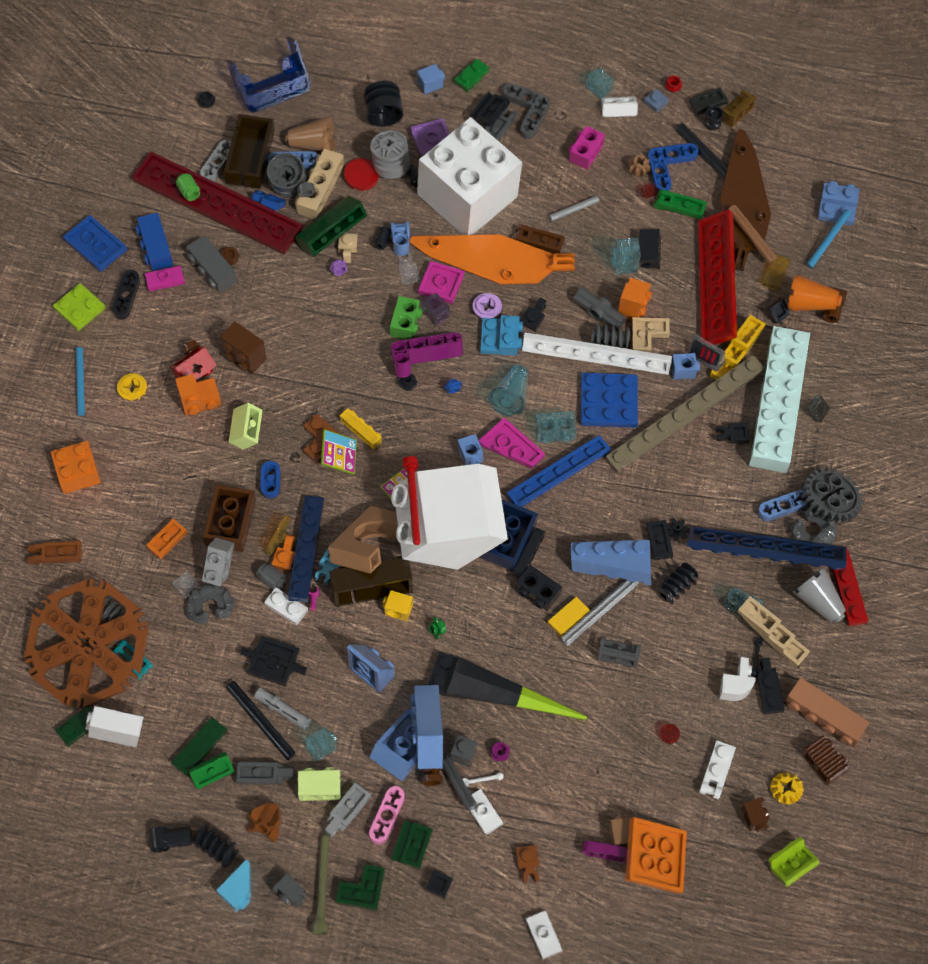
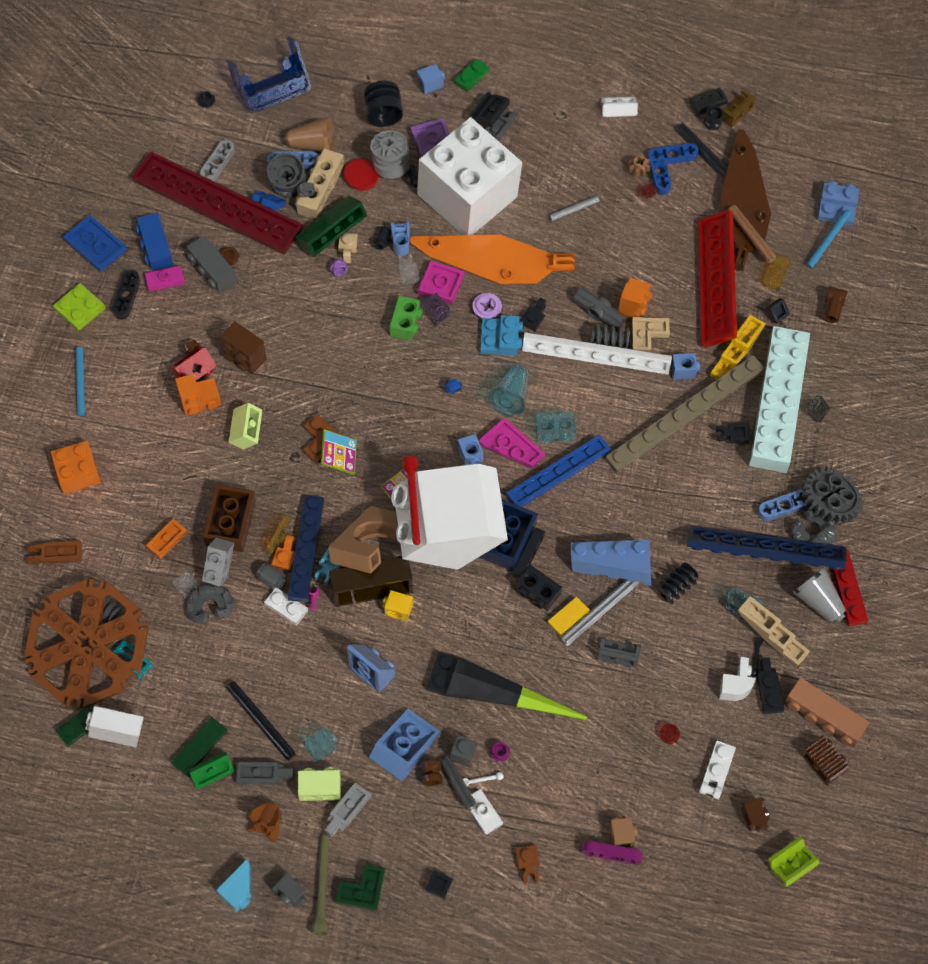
(126, 382): yellow gear -> none
(163, 838): black piece -> none
(188, 187): bright green brick -> none
(214, 845): black piece -> none
(249, 151): dark brown piece -> none
(270, 481): blue plate -> none
(273, 661): black plate -> none
(274, 703): light grey pin -> none
(360, 428): yellow piece -> none
(386, 831): bright pink beam -> none
(410, 385): black plate -> none
(412, 844): dark green plate -> none
(424, 350): magenta beam -> none
(428, 726): medium blue wedge -> none
(437, 627): green plate -> none
(532, 105): dark grey beam -> none
(539, 238): reddish brown plate -> none
(543, 935): white plate -> none
(588, 148): dark pink brick -> none
(599, 83): clear light blue brick -> none
(609, 400): blue plate -> none
(626, 256): clear light blue brick -> none
(650, 248): black hinge -> none
(656, 100): sand blue plate -> none
(656, 855): orange plate -> none
(659, 540): black plate -> none
(673, 83): red plate -> none
(676, 532): black plant -> none
(680, 204): green plate -> none
(707, 353): slope -> none
(777, 788): yellow gear -> none
(811, 295): orange cone -> none

